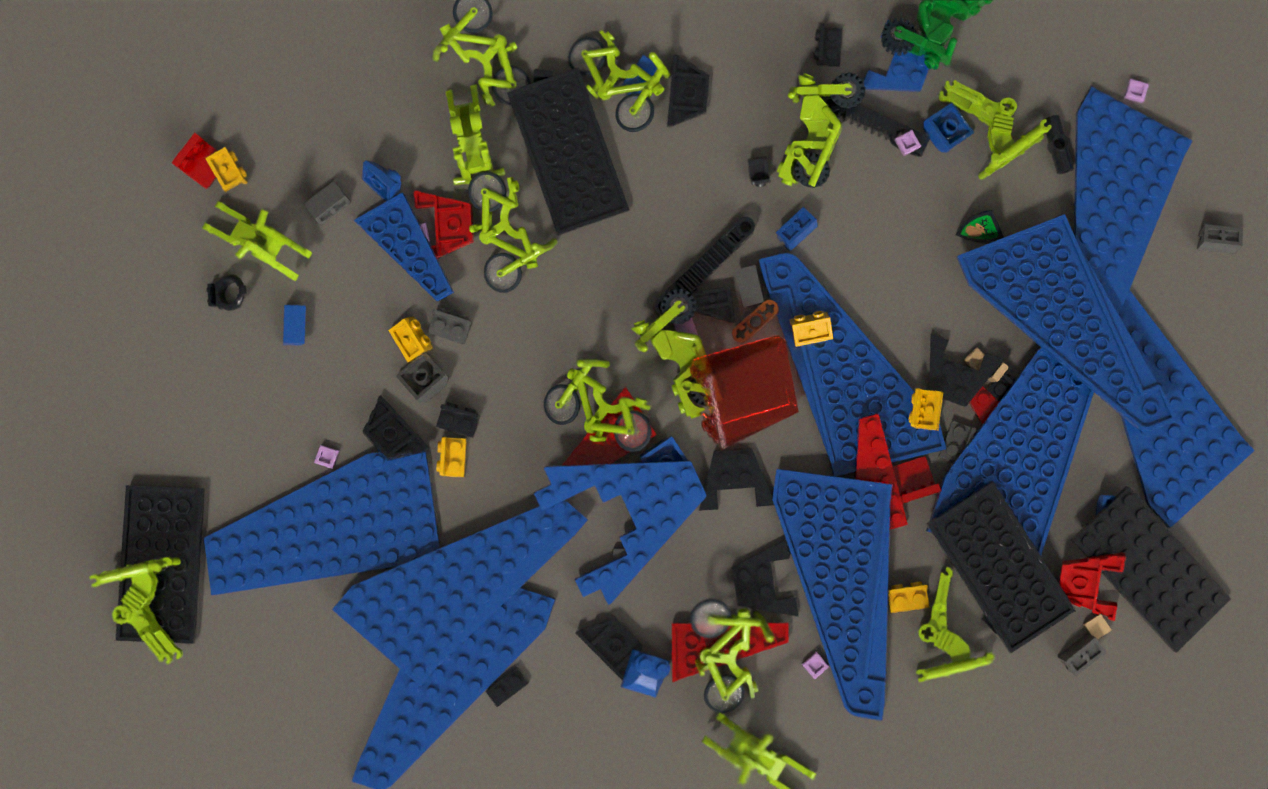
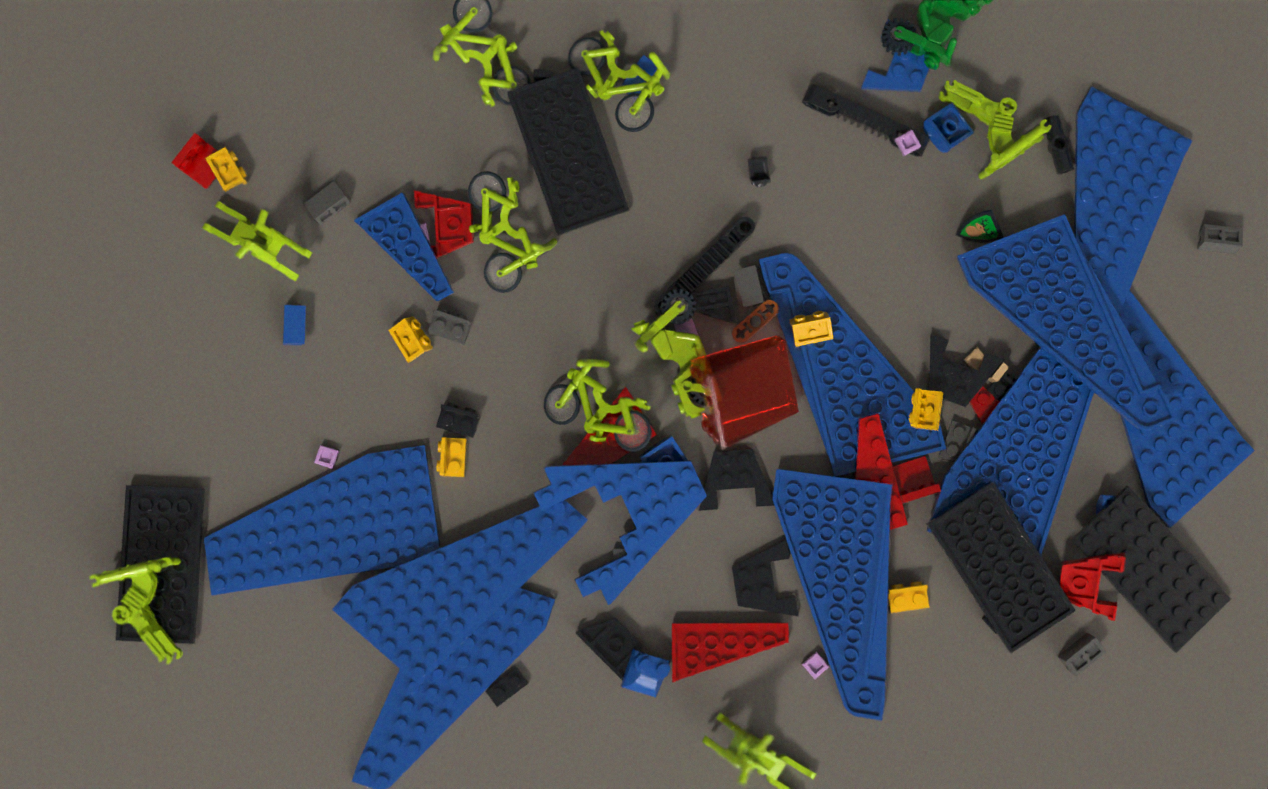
(216, 293): black piece -> none
(382, 181): blue slope -> none
(391, 433): black wing -> none
(423, 378): dark grey slope -> none
(467, 123): lime piece -> none
(687, 92): black wing -> none
(710, 620): piece -> none
(797, 229): blue hinge -> none
(822, 124): lime piece -> none
(829, 46): black bracket -> none
(947, 640): lime piece -> none
(1097, 626): tan tile -> none
(1136, 90): lavender tile -> none

